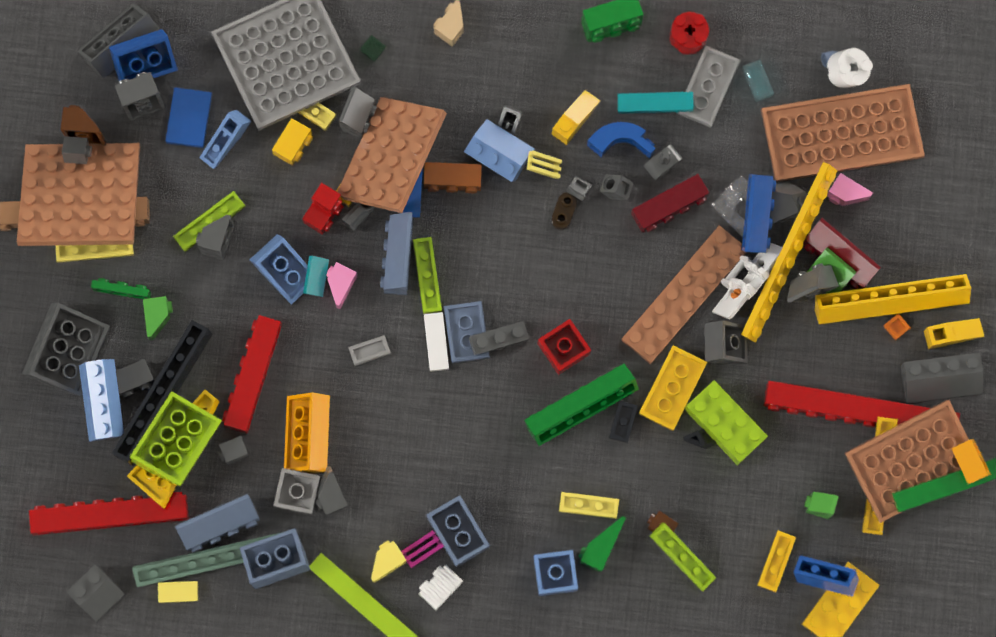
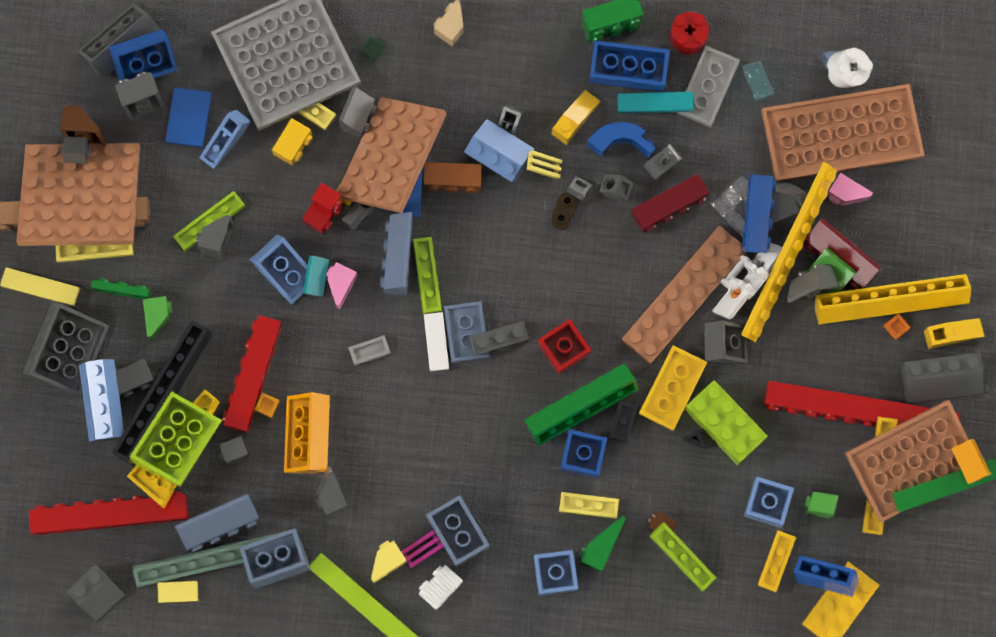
(40, 286): none -> light yellow tile
(267, 405): none -> light orange tile
(296, 491): light grey slope -> none
(583, 454): none -> blue brick
(629, 66): none -> blue brick
(768, 502): none -> medium blue brick

